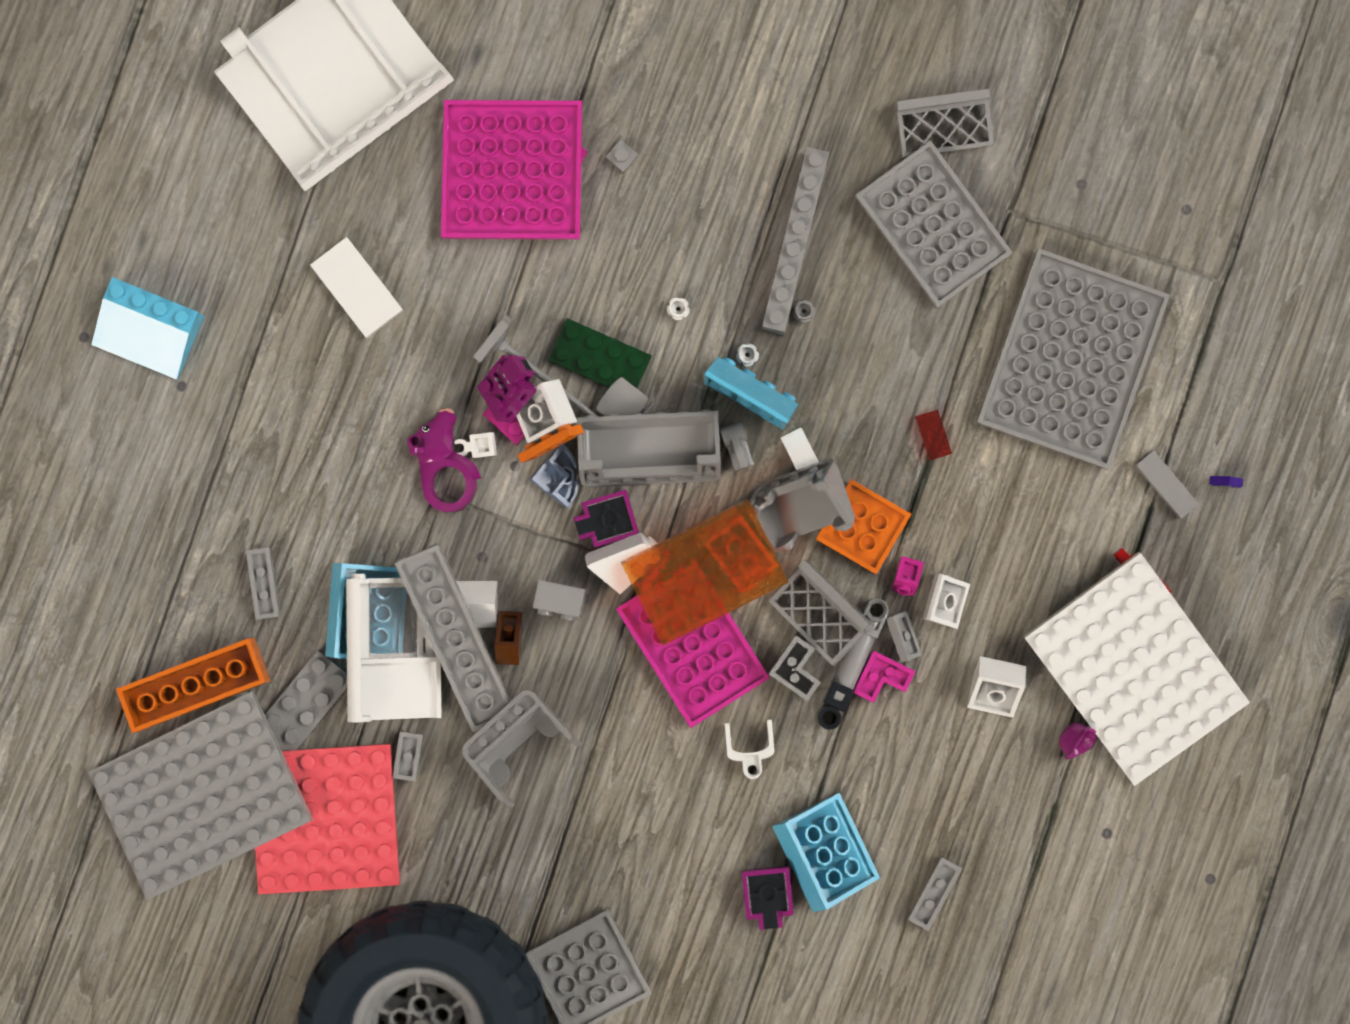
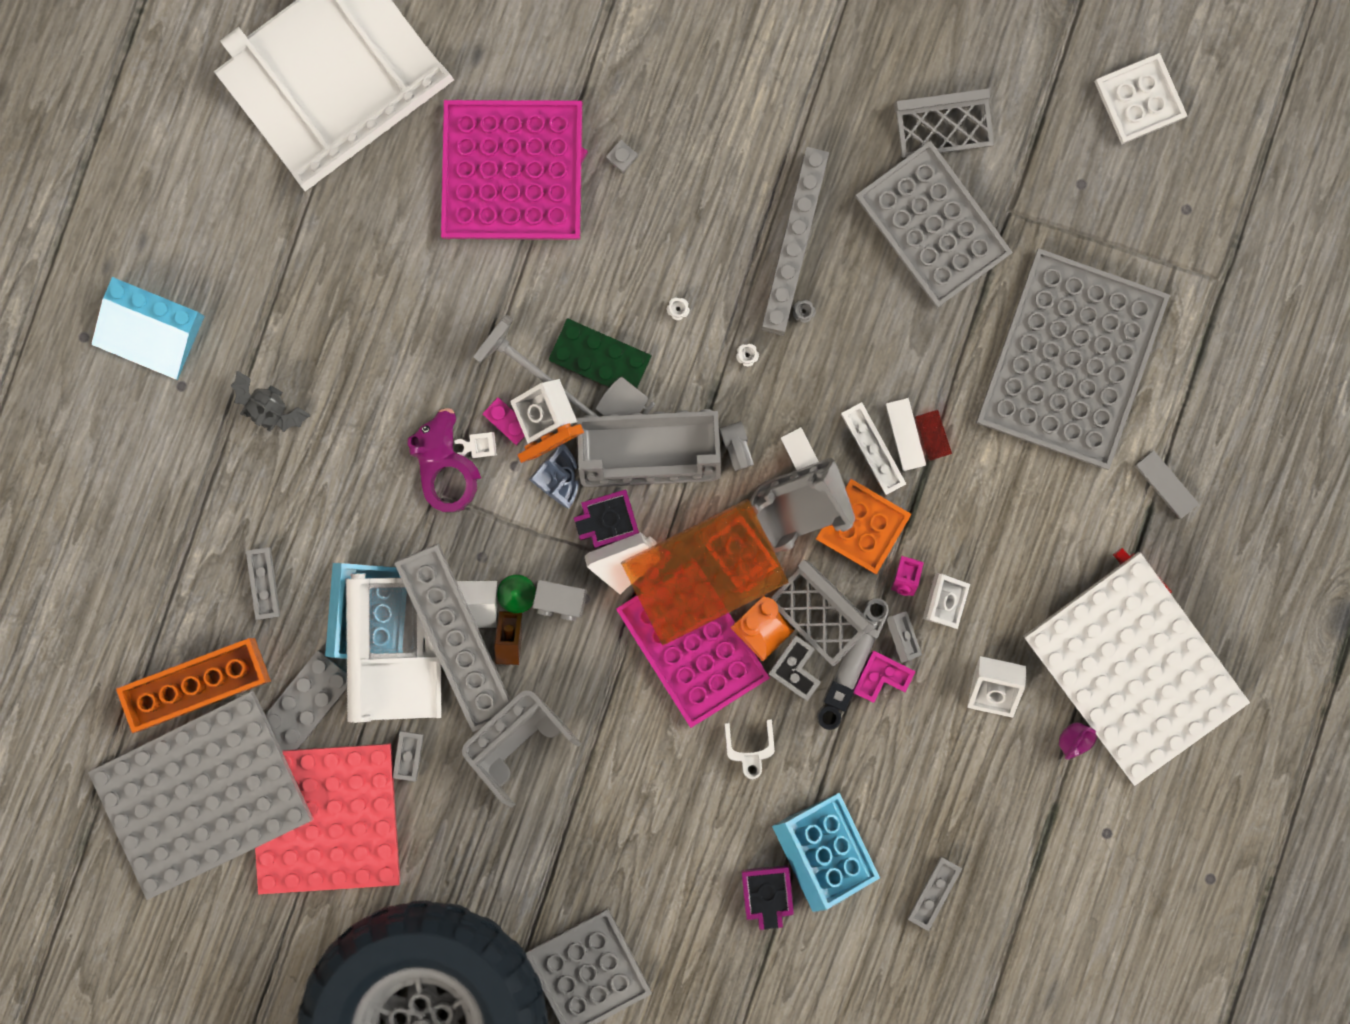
(265, 405): none -> dark grey helmet
(356, 287): white tile -> none
(507, 387): magenta piece -> none
(516, 593): none -> green hat
(750, 392): medium azure slope -> none
(763, 627): none -> orange slope
(873, 448): none -> white plate
(905, 434): none -> white tile
(1140, 98): none -> white plate
(1226, 481): dark purple tile -> none

